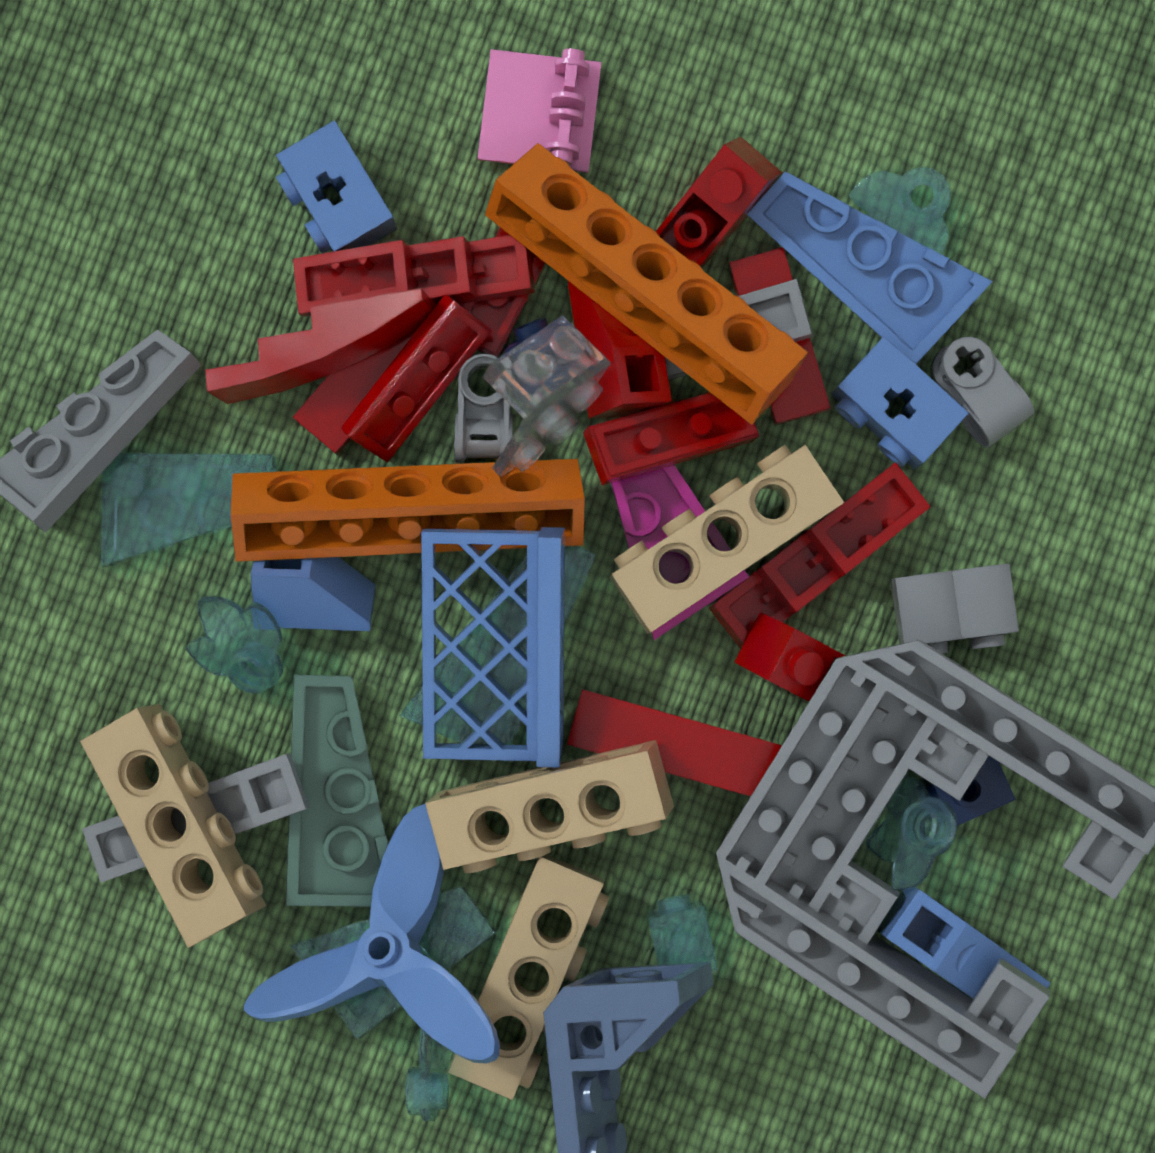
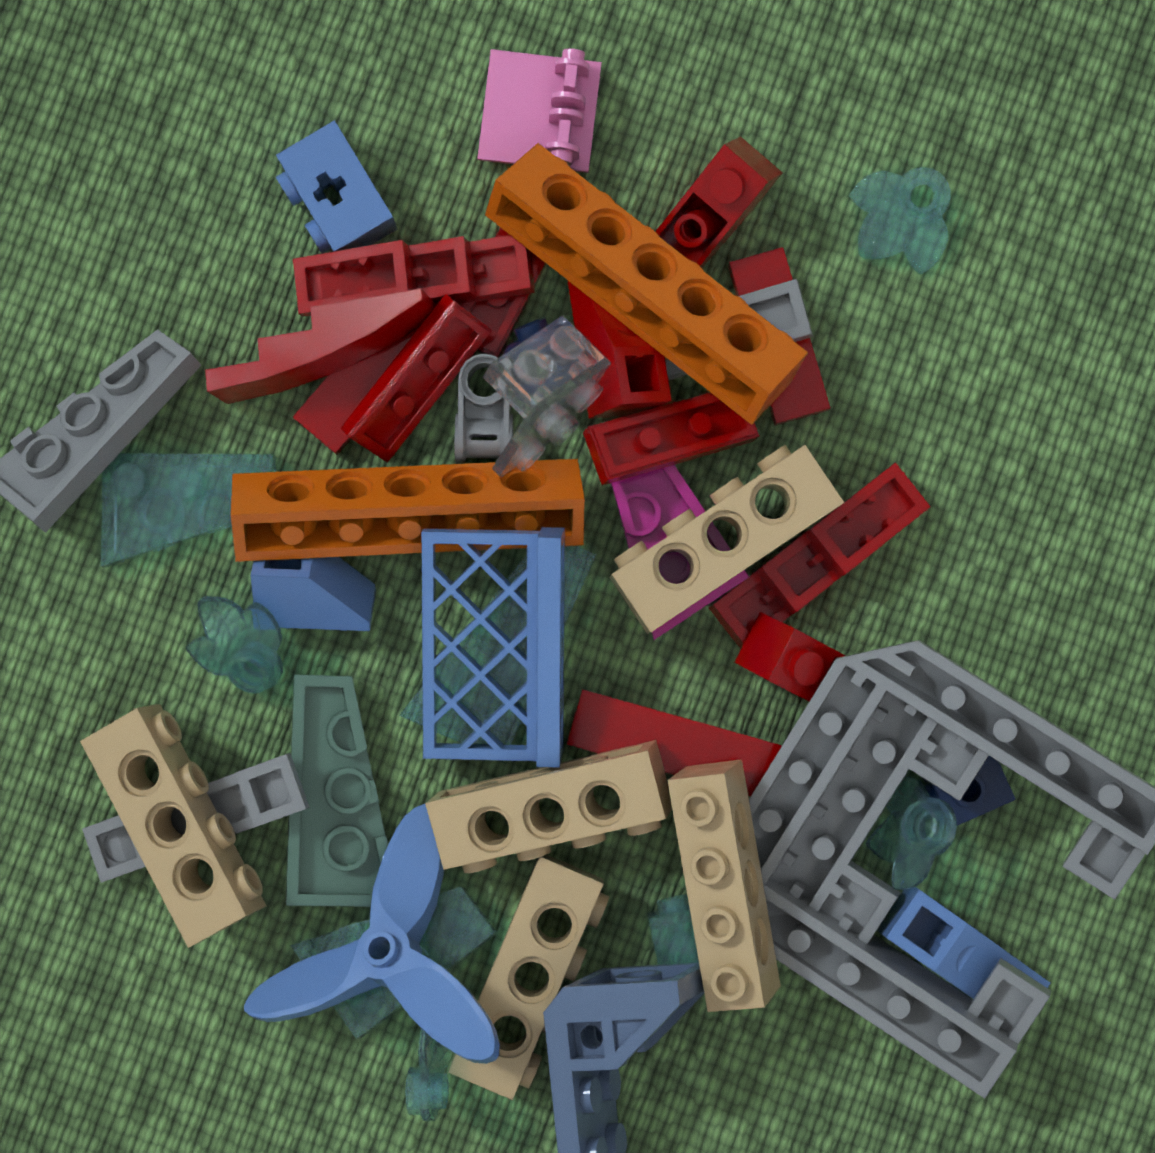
(724, 886): none -> tan brick
(872, 268): medium blue wing -> none
(926, 417): medium blue brick -> none
(956, 606): light grey brick -> none
(985, 390): light grey piece -> none

